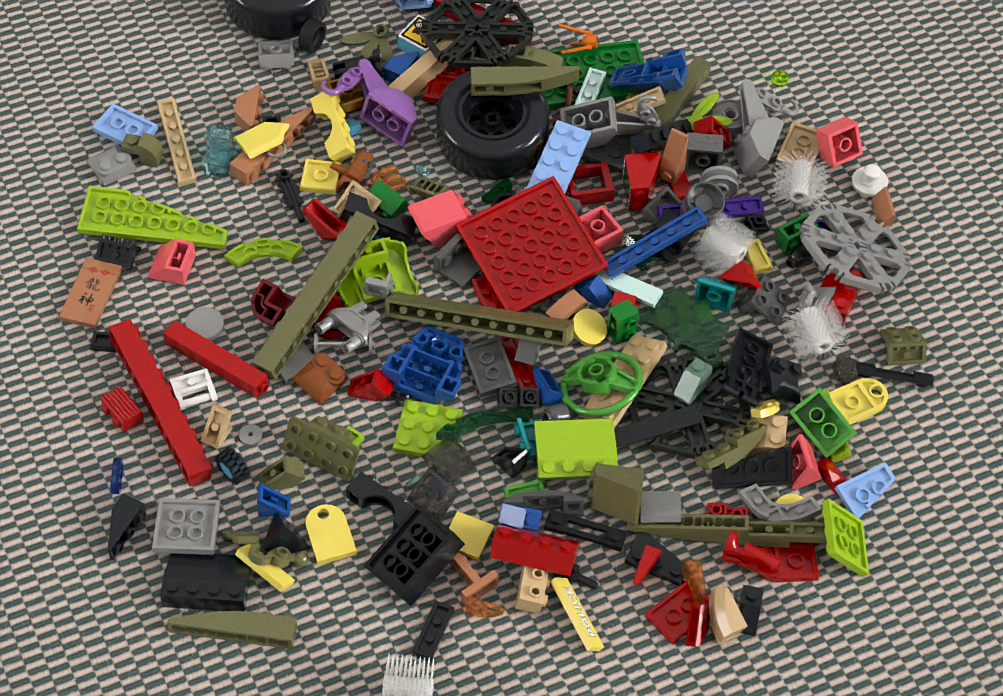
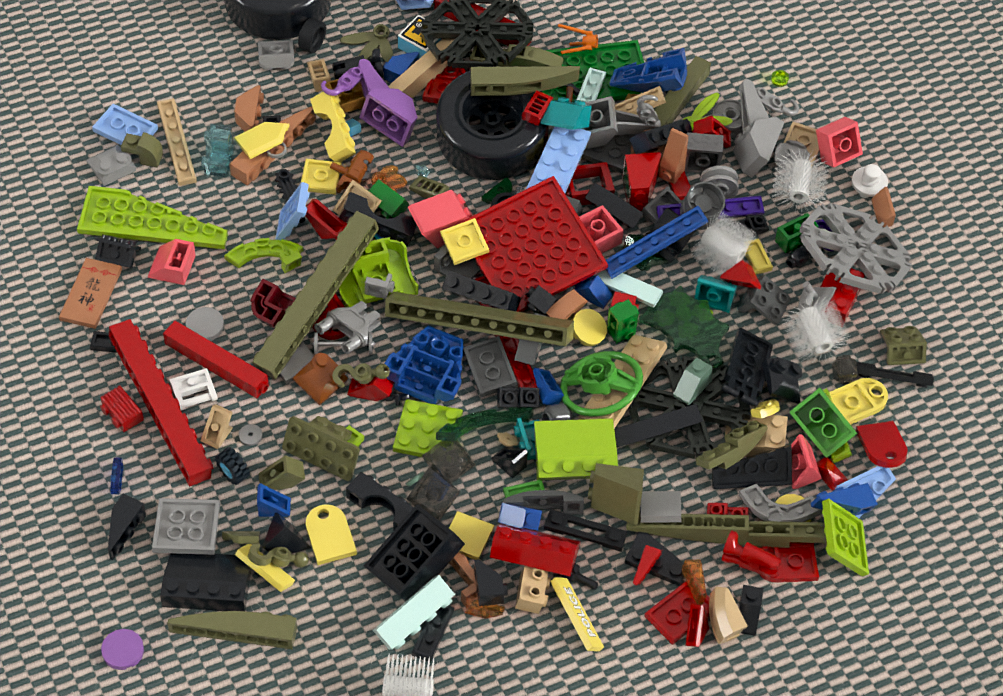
(122, 649): none -> medium lavender tile
(291, 261): none -> lime tile
(292, 211): none -> light blue plate
(362, 373): none -> olive piece
(414, 612): none -> light aqua brick
(464, 241): none -> light yellow tile
(480, 292): none -> black arch
(489, 585): none -> black slope
(507, 439): none -> tan plant
(532, 117): none -> red slope
(538, 299): none -> black brick
(567, 114): none -> teal slope
(614, 205): none -> black slope
(788, 147): none -> light grey tile
(855, 499): none -> blue slope
(883, 441): none -> red tile

